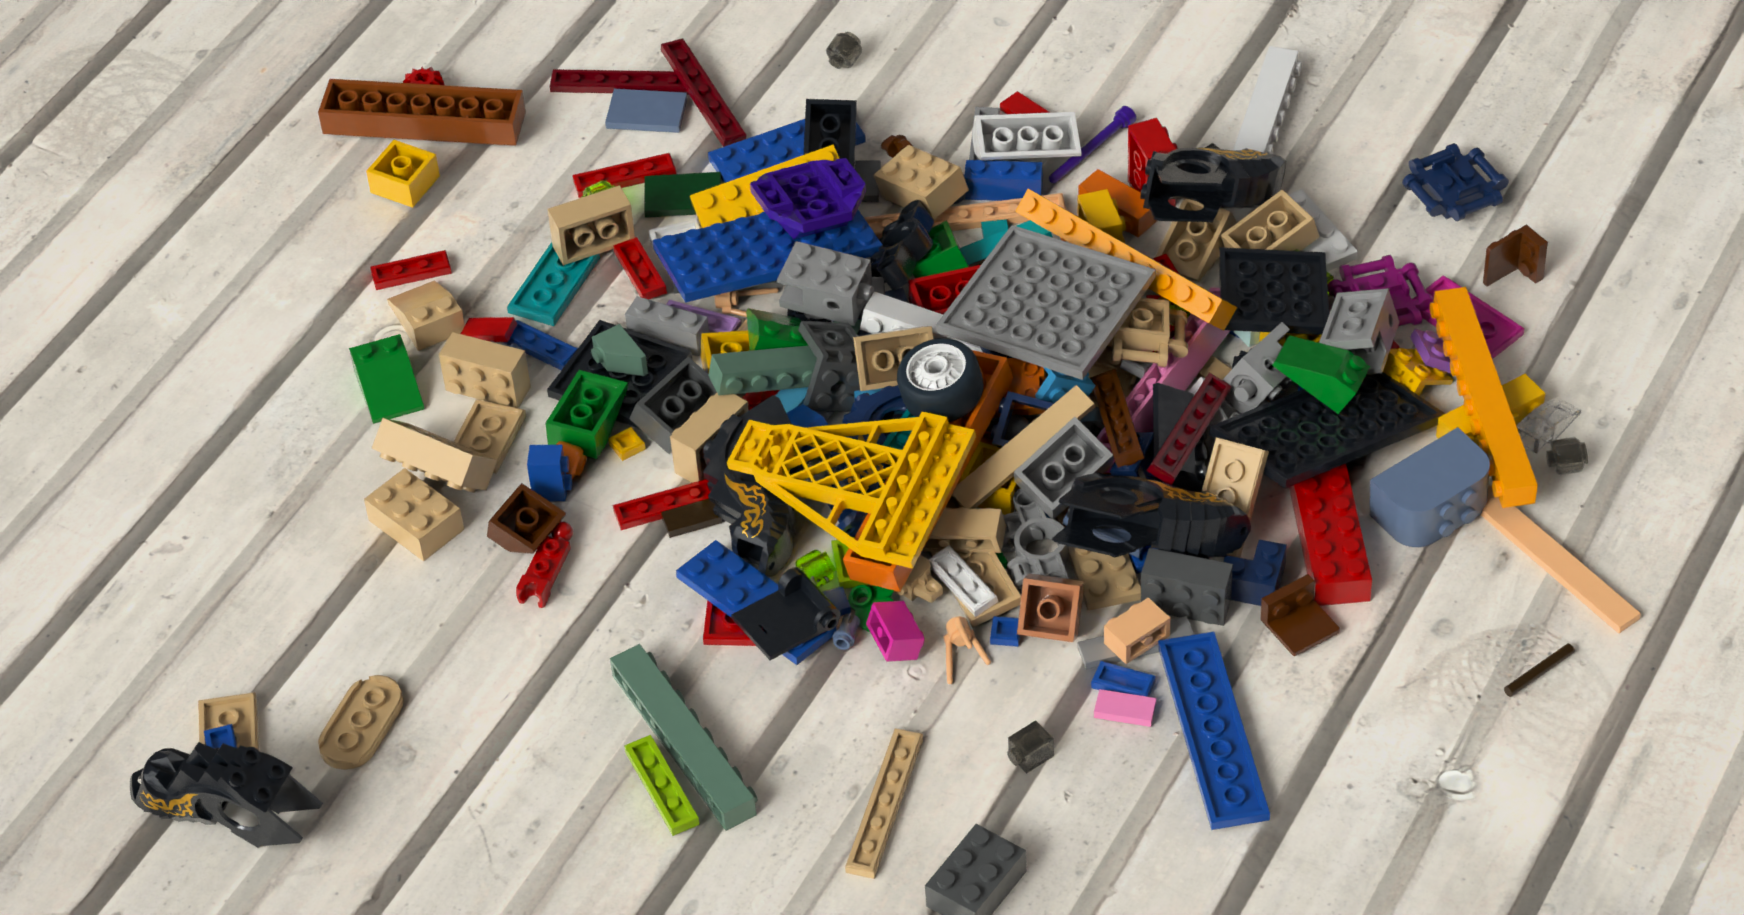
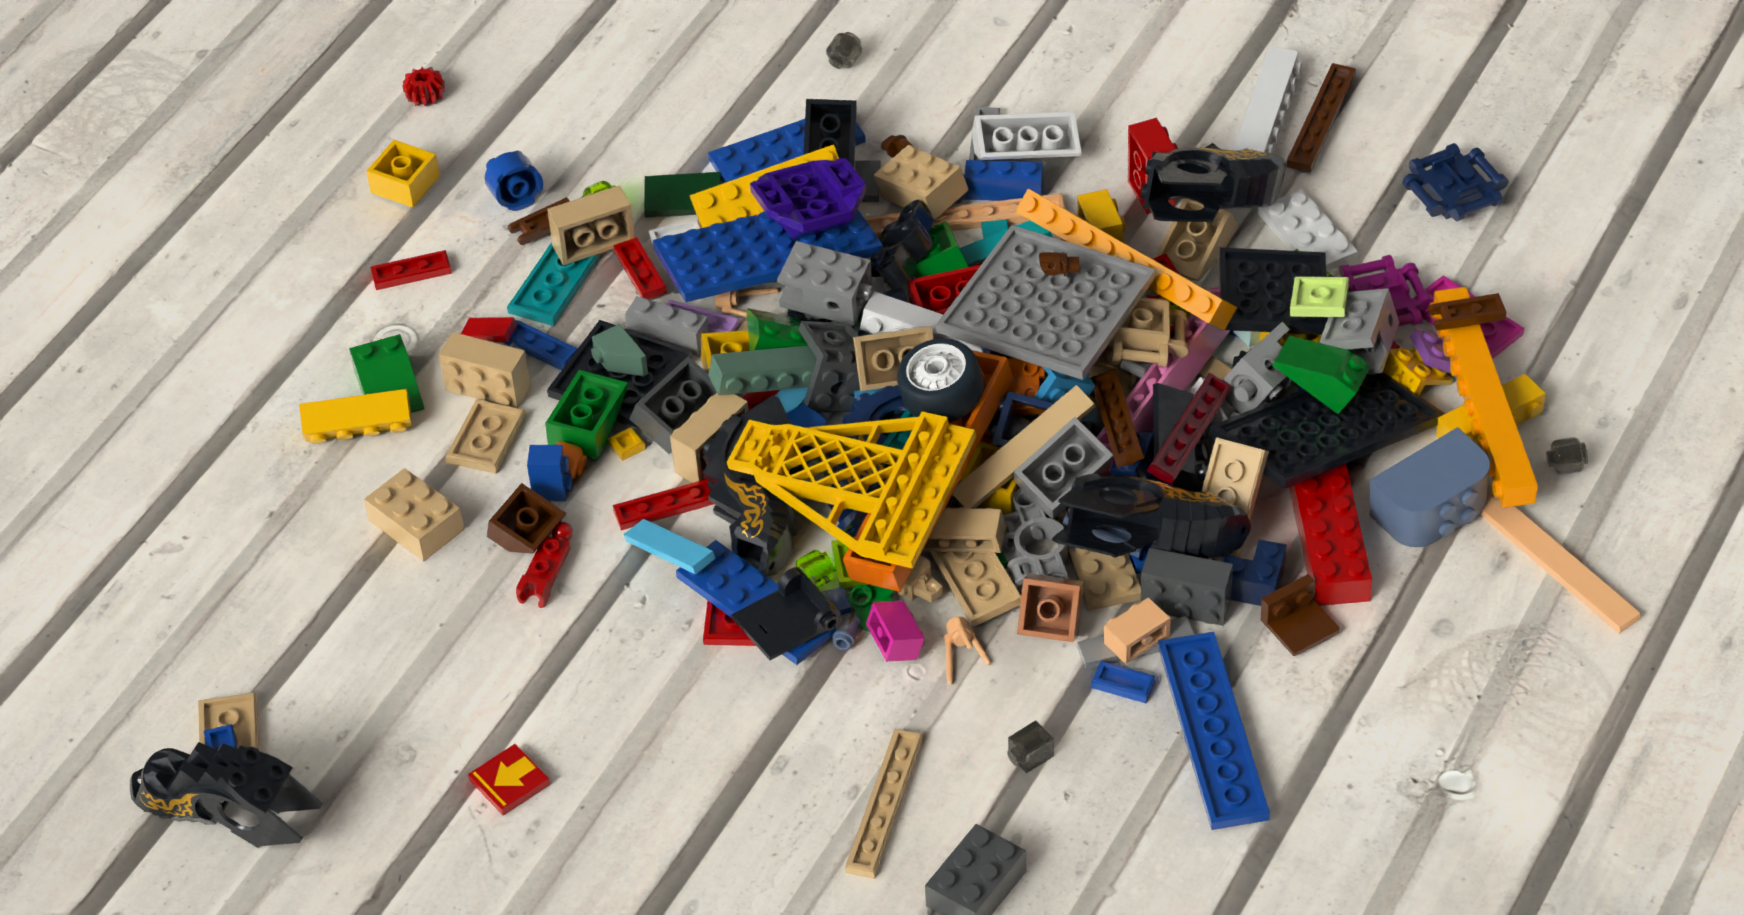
(355, 415): none -> yellow brick
(360, 722): tan tile -> none
(422, 112): dark orange brick -> none
(427, 314): tan slope -> none
(433, 455): tan brick -> none
(509, 779): none -> red tile
(513, 180): none -> blue brick
(533, 225): none -> reddish brown hinge
(607, 80): dark red tile -> none
(626, 173): red tile -> none
(646, 110): sand blue tile -> none
(661, 785): lime plate -> none
(669, 546): none -> medium azure tile
(684, 737): sand green brick -> none
(690, 518): dark brown tile -> none
(703, 92): dark red tile -> none
(962, 581): white tile -> none
(1004, 631): blue tile -> none
(1020, 104): red tile -> none
(1056, 263): none -> reddish brown piece
(1123, 117): dark purple piece -> none
(1125, 708): bright pink tile -> none
(1128, 201): orange brick -> none
(1273, 226): tan brick -> none
(1319, 297): none -> yellowish green tile
(1321, 118): none -> reddish brown plate
(1468, 311): none -> reddish brown hinge
(1518, 250): reddish brown bracket -> none
(1538, 670): dark brown bar -> none
(1546, 423): clear slope -> none

